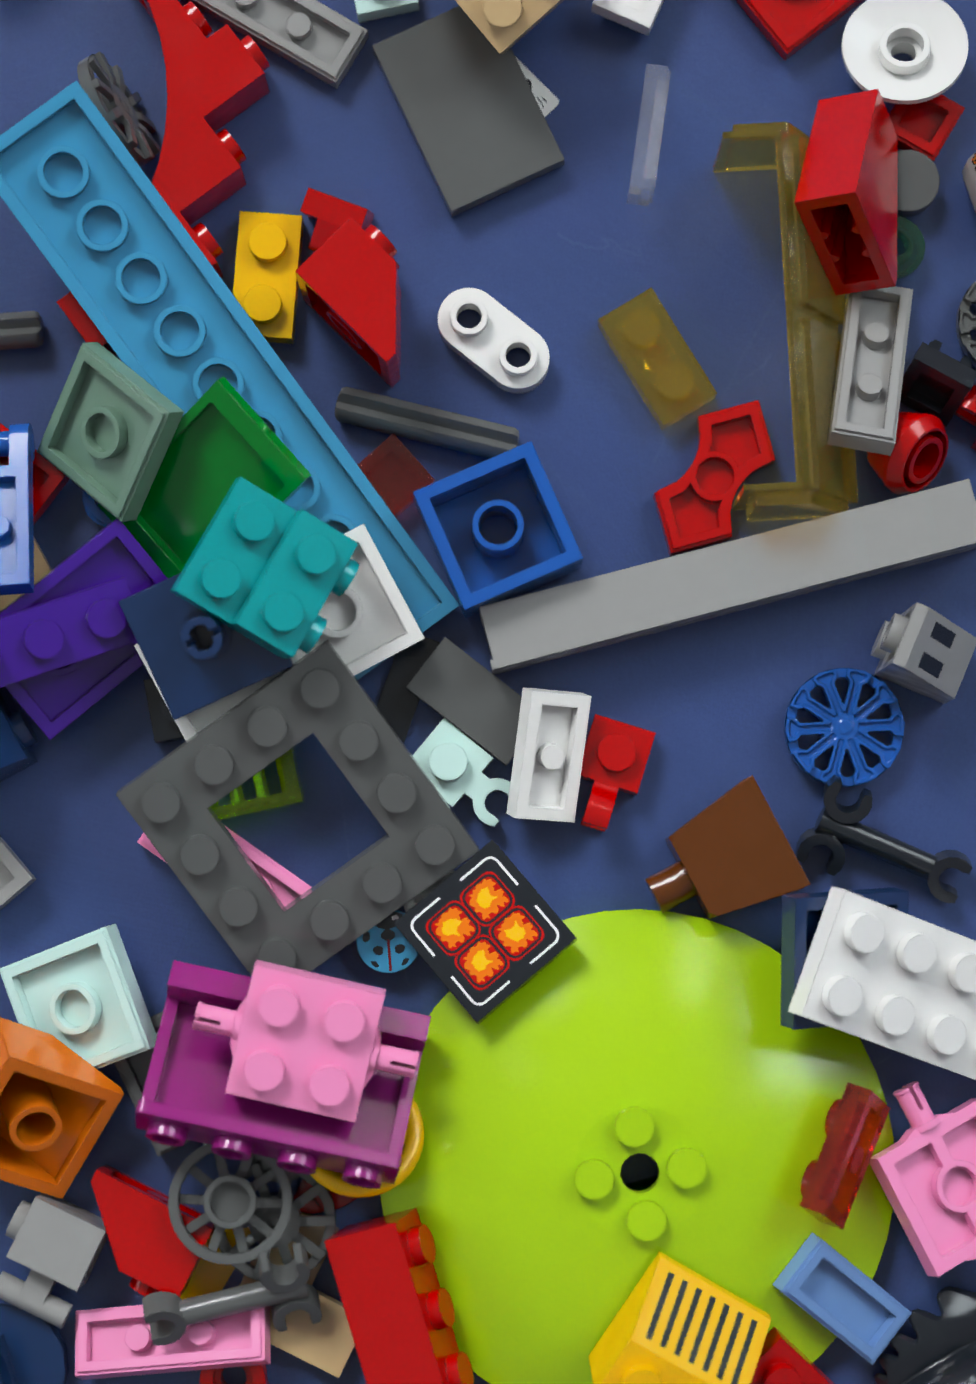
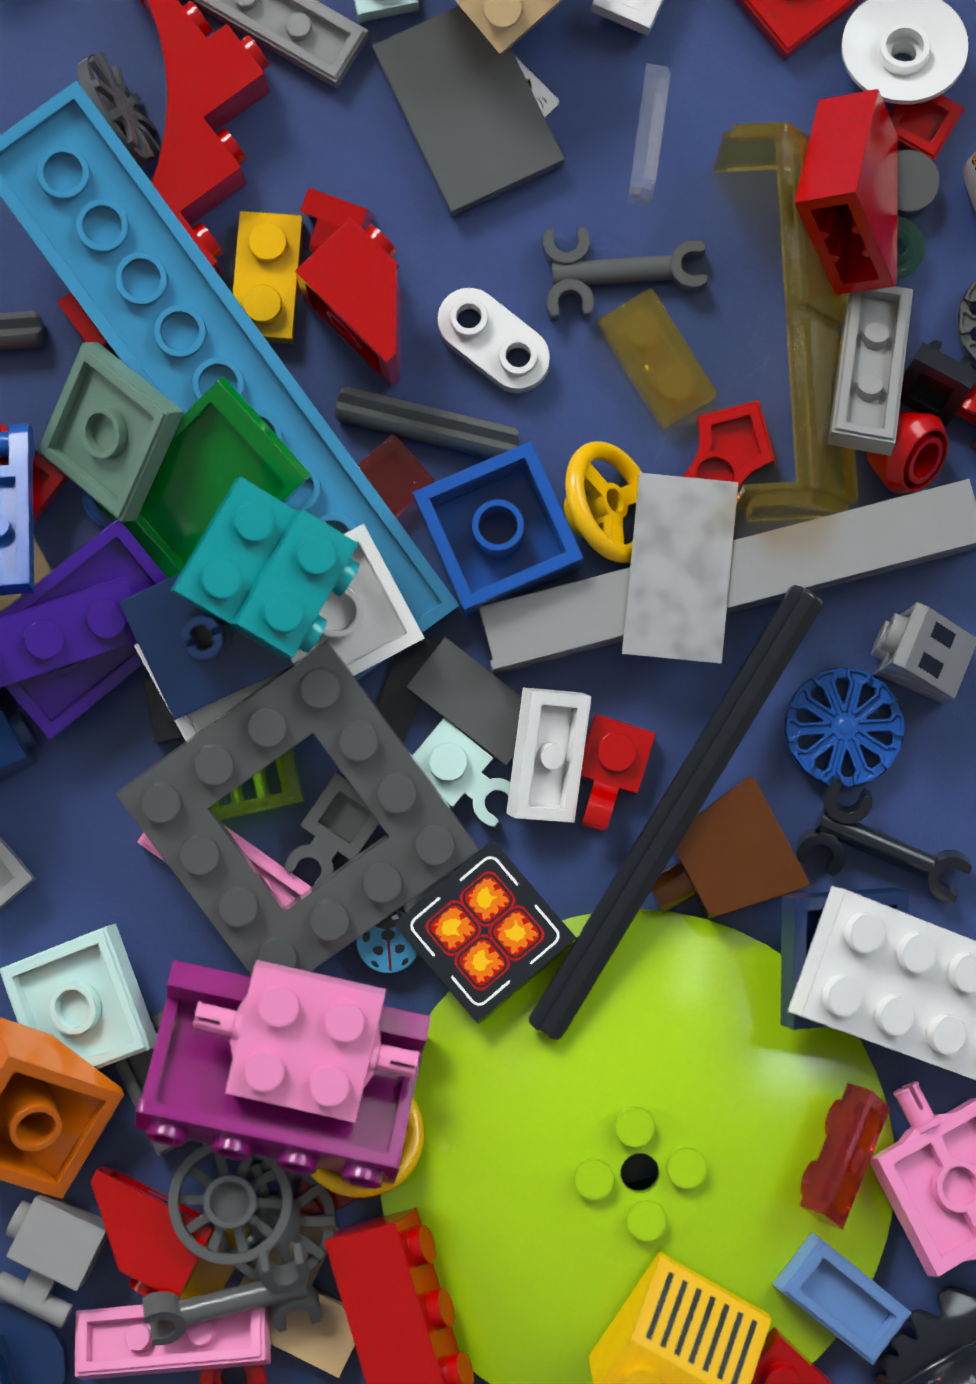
(339, 825): none -> dark grey plate
(573, 273): none -> dark grey bar
(598, 507): none -> yellow piece
(675, 812): none -> black axle
(680, 568): none -> flat silver sticker

